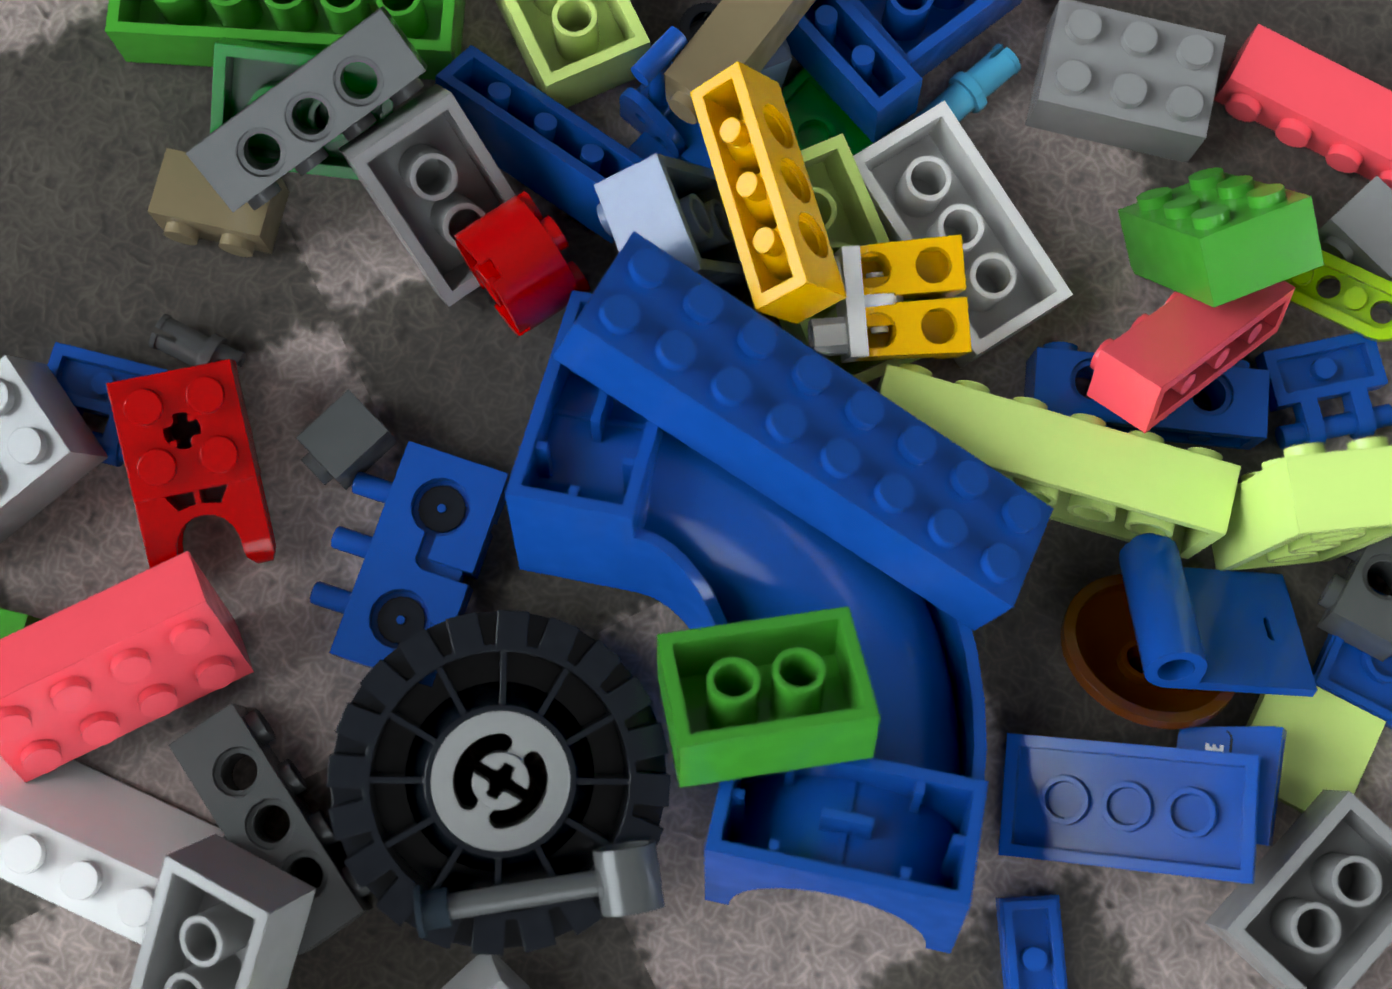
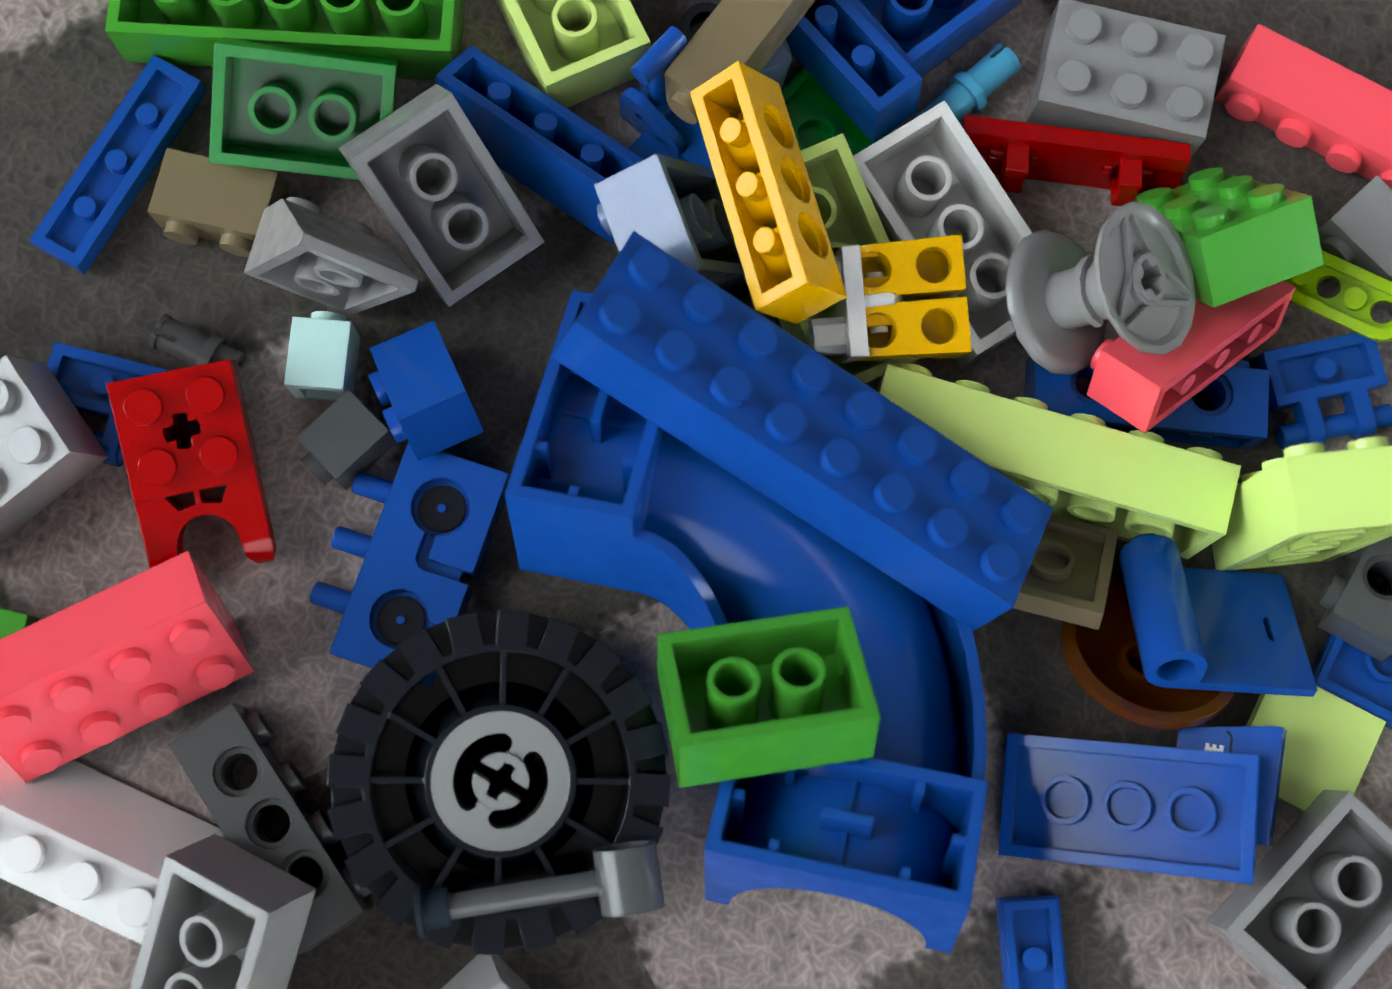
(118, 164): none -> blue plate
(225, 153): dark grey brick -> none
(322, 356): none -> light aqua brick
(326, 258): none -> light grey slope
(424, 392): none -> blue brick
(521, 262): red brick -> none
(1070, 572): none -> dark tan plate
(1077, 157): none -> red hinge
(1133, 279): none -> light grey piece

